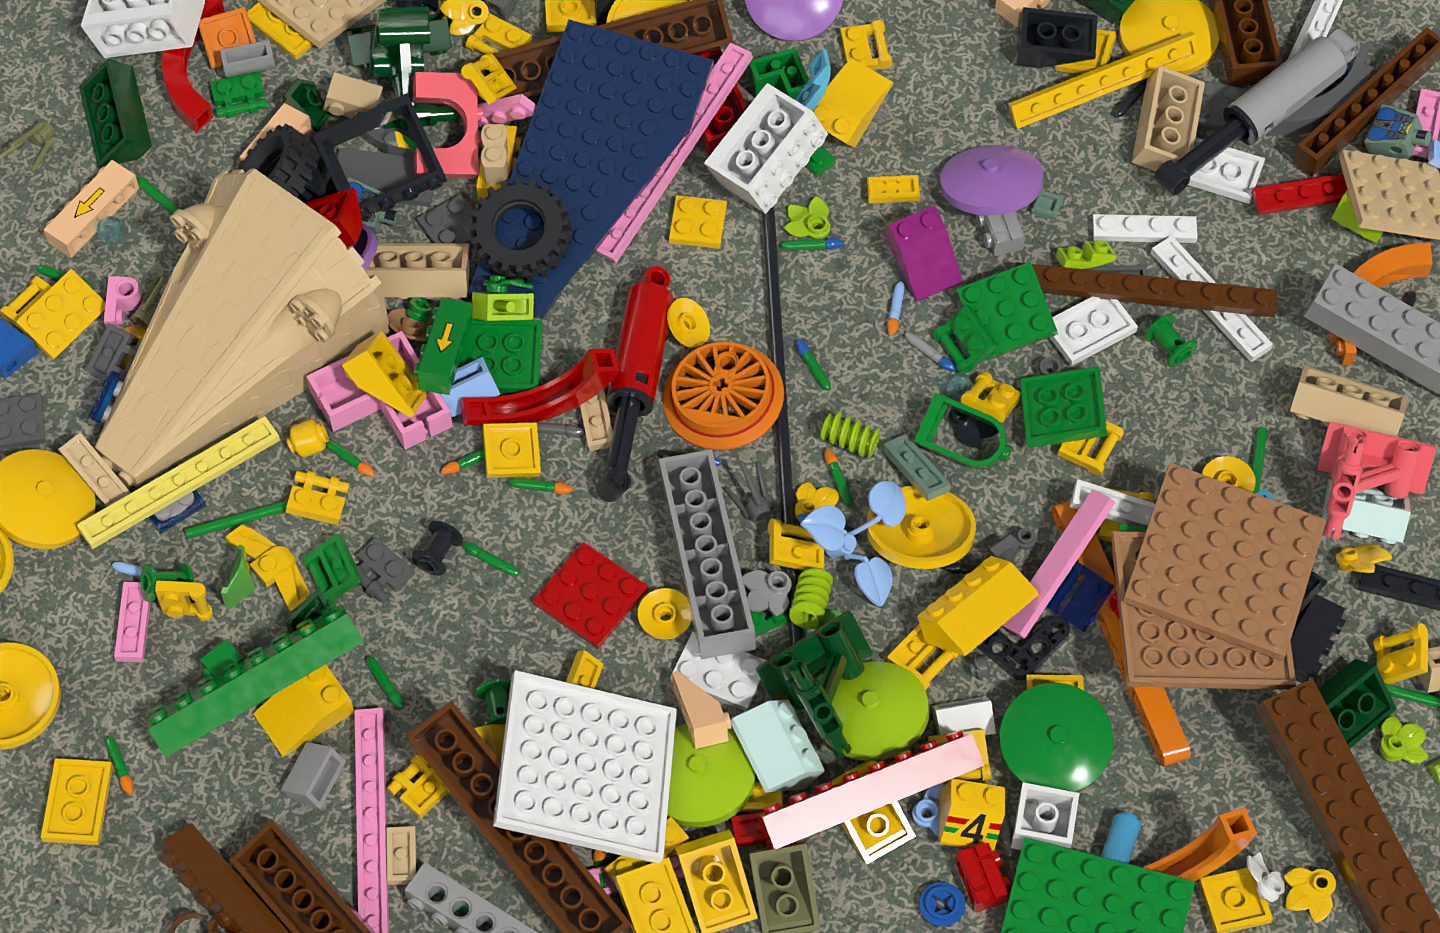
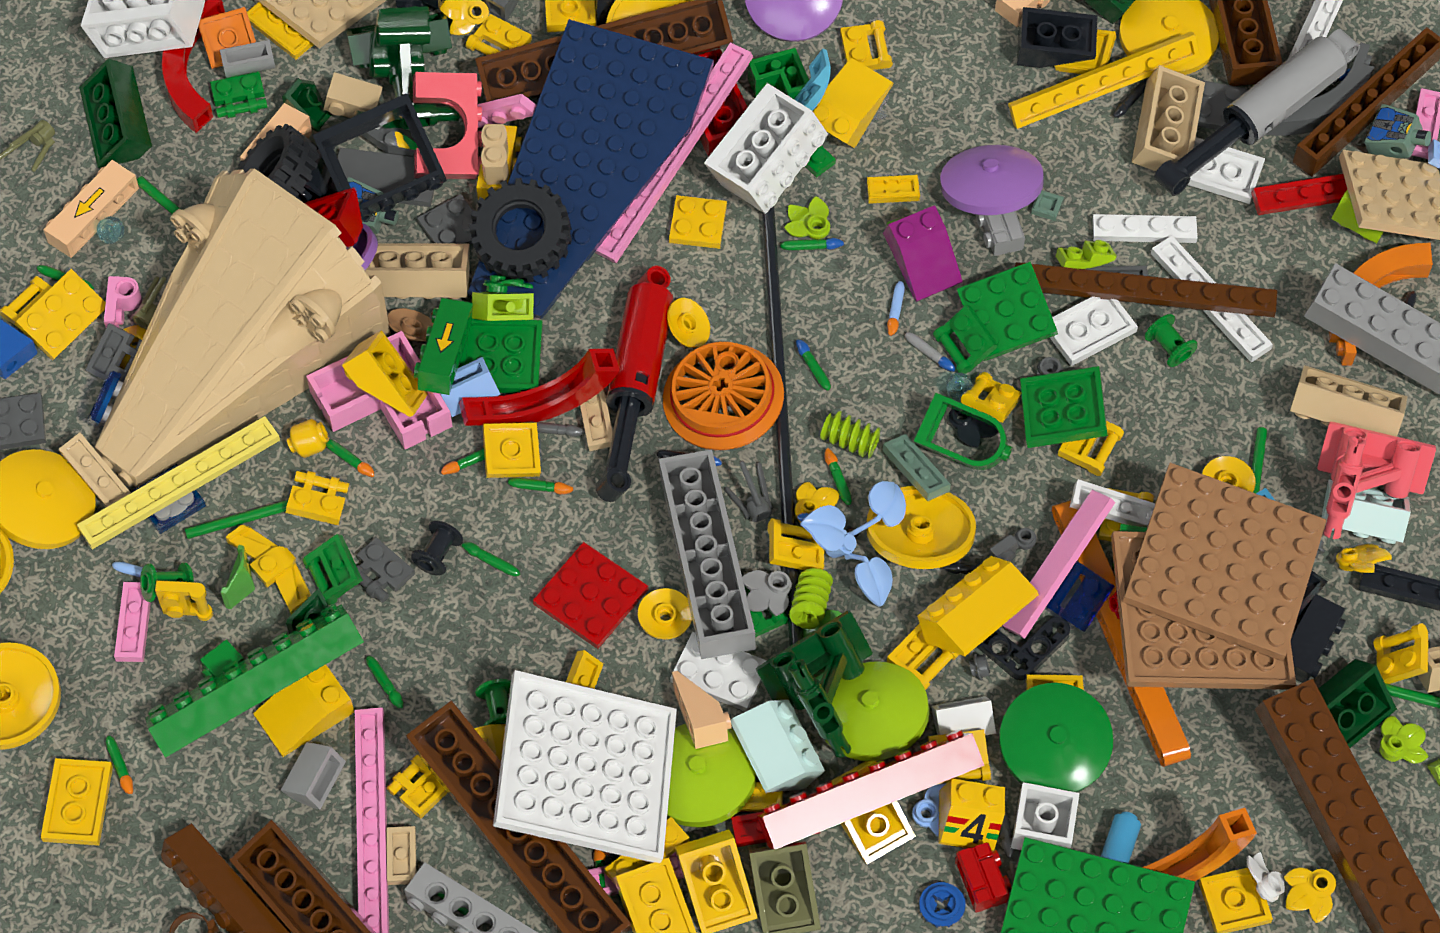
(419, 309): green bush -> none
(492, 86): yellow plate -> none

